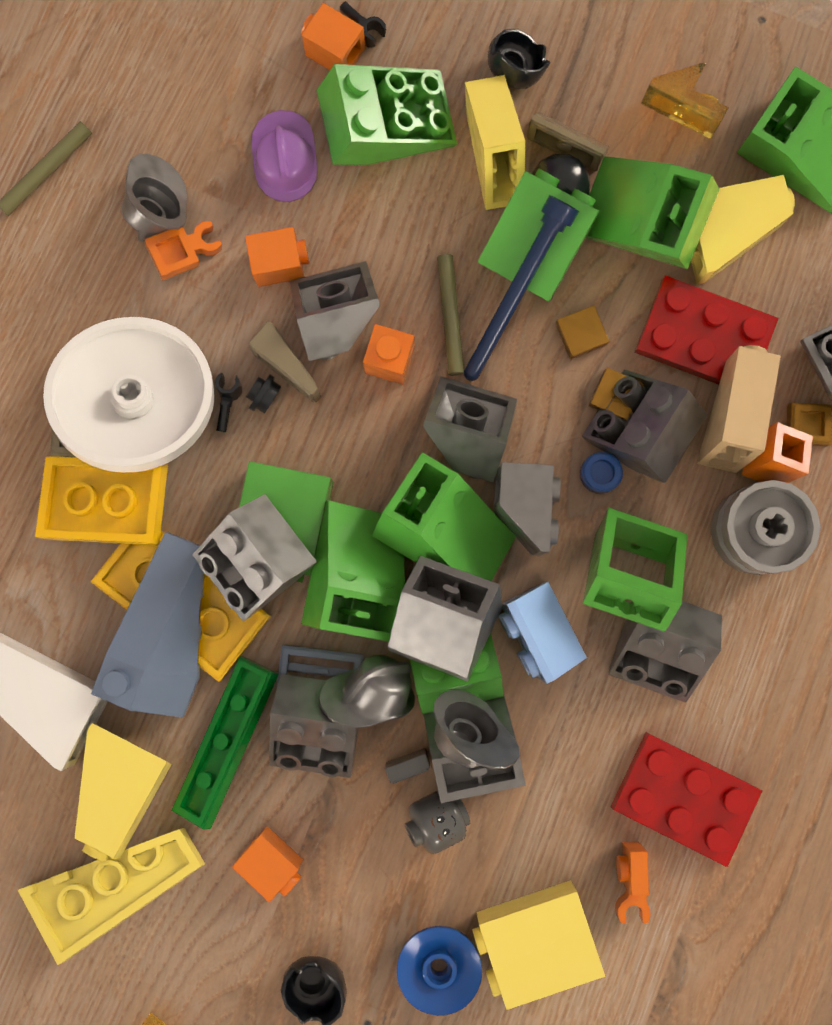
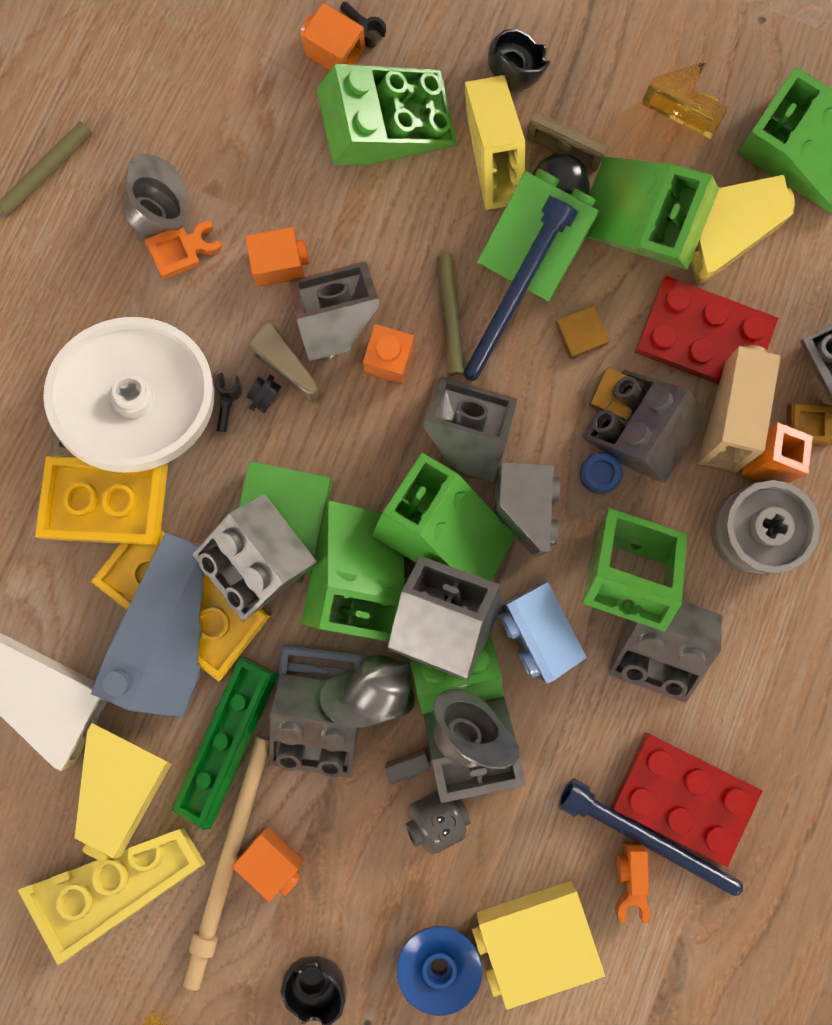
(204, 941): none -> tan bar
(284, 155): medium lavender piece -> none
(579, 800): none -> dark blue piece

